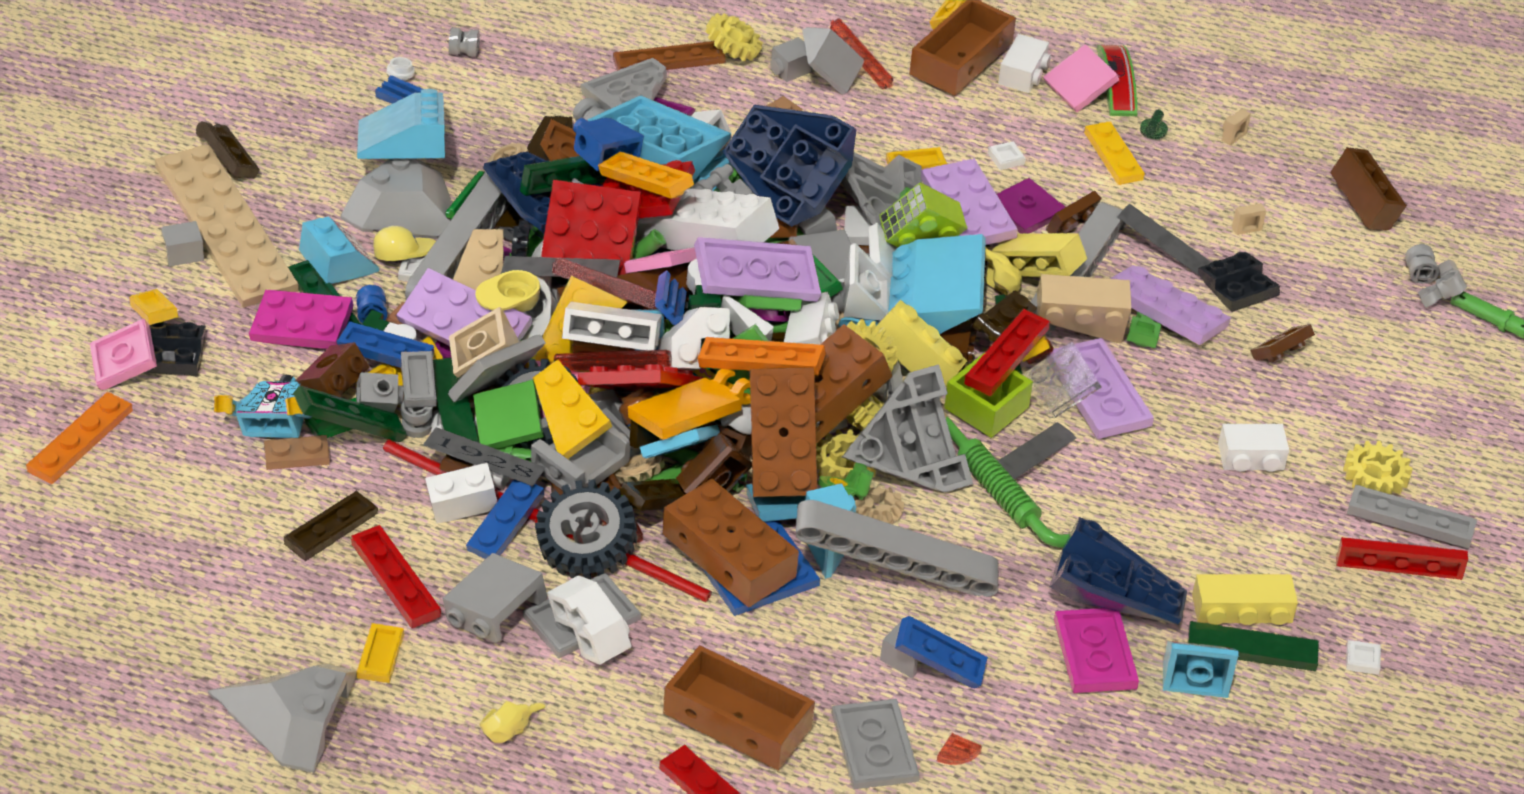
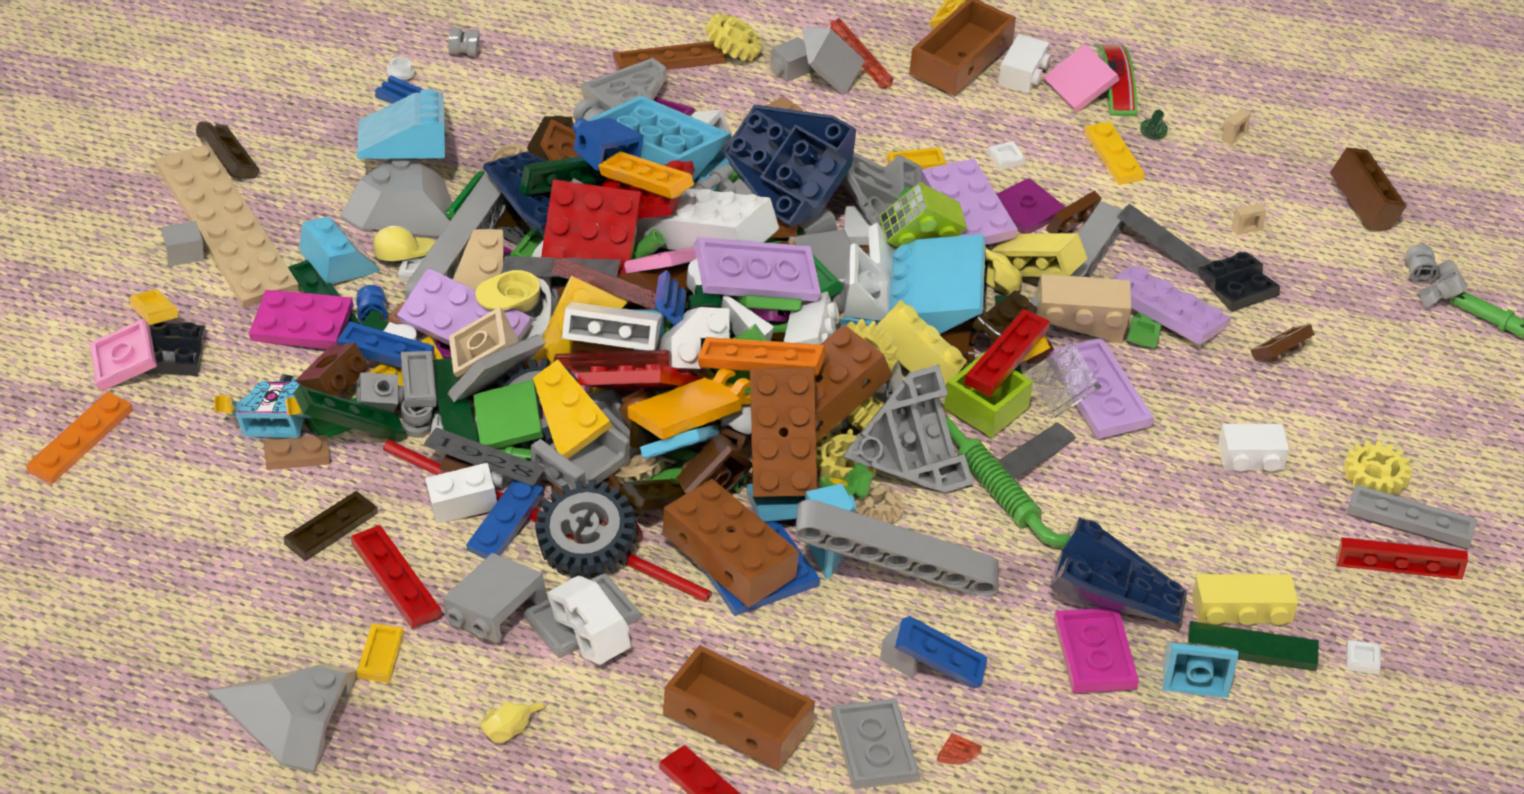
(521, 239): black gear -> none

